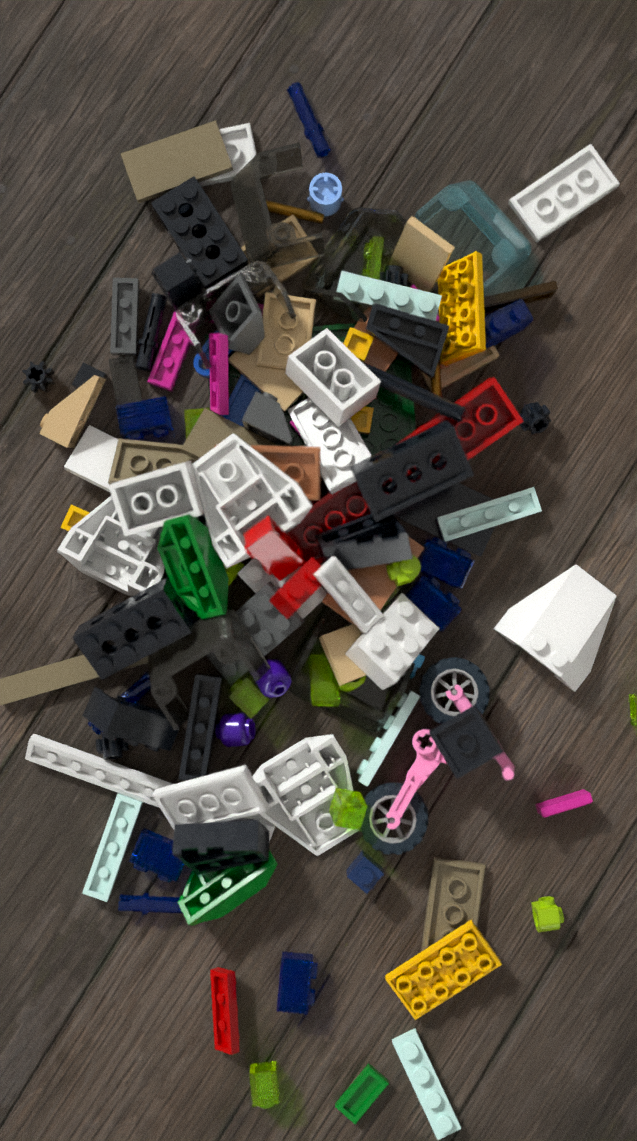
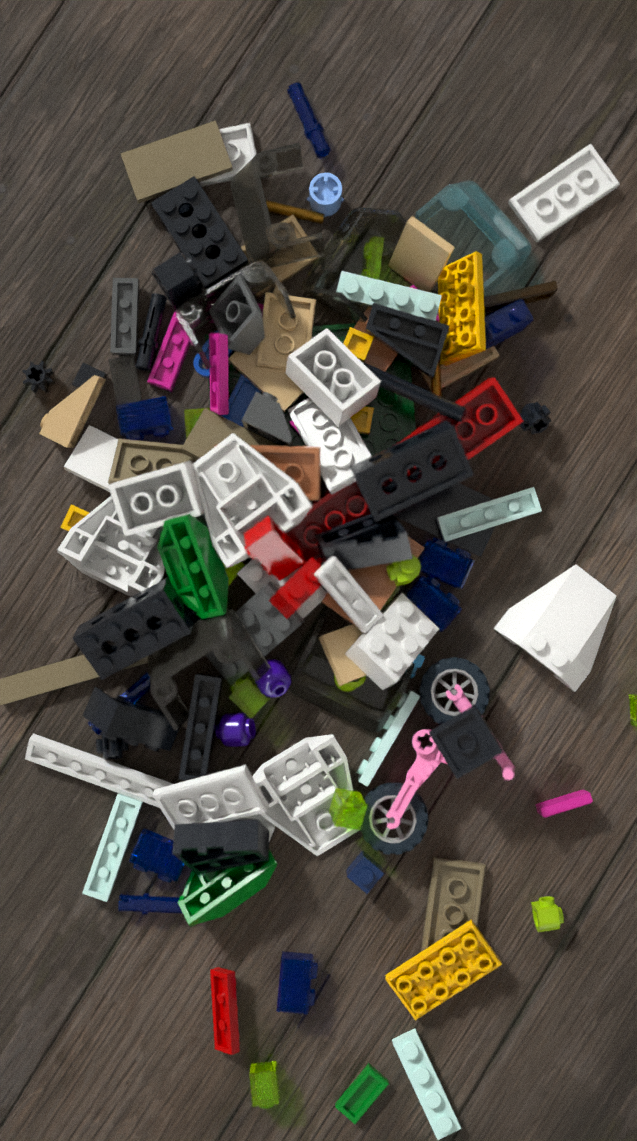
(323, 682): clear neon green plate -> none
(394, 274): black gear -> none

